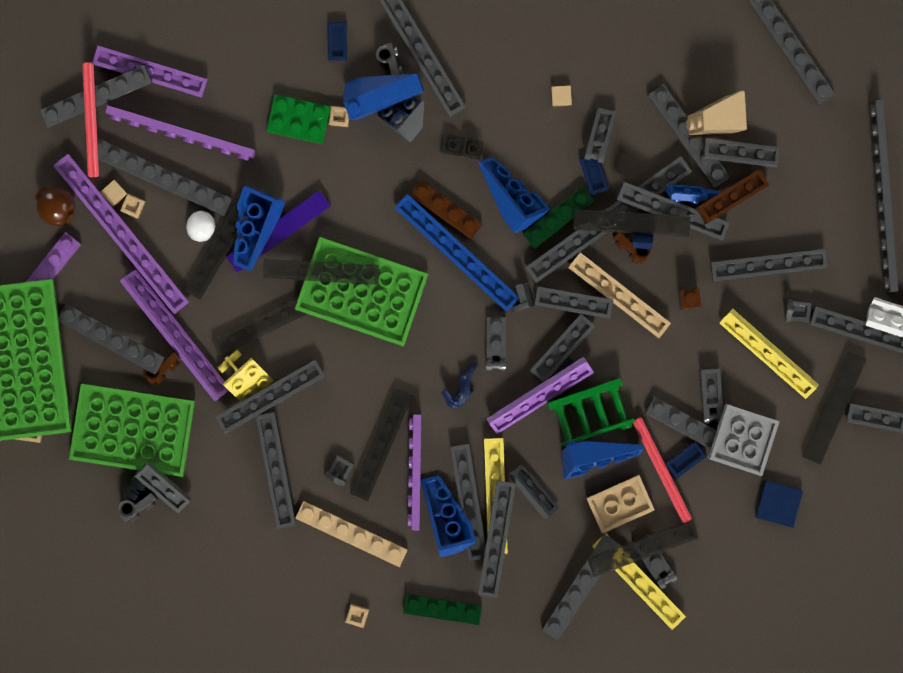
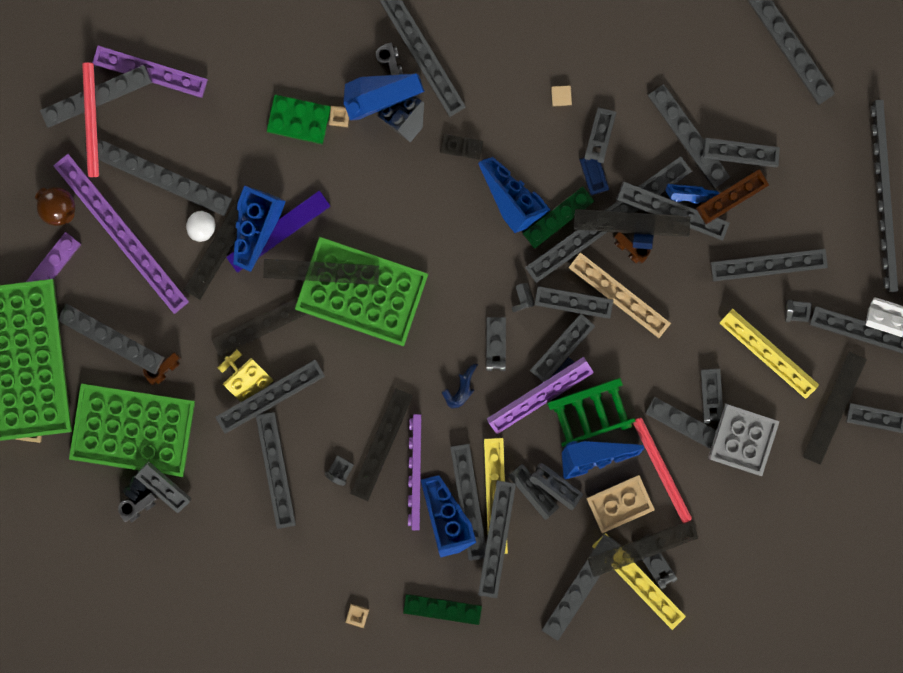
(113, 193): tan tile -> none
(132, 206): tan tile -> none
(173, 131): medium lavender plate -> none
(174, 334): medium lavender plate -> none
(337, 41): dark blue tile -> none
(351, 533): tan plate -> none
(445, 209): reddish brown plate -> none
(457, 253): blue plate -> none
(556, 486): none -> dark grey plate
(685, 459): dark blue tile -> none
(689, 298): reddish brown brick -> none
(720, 117): tan slope -> none
(779, 504): dark blue tile -> none

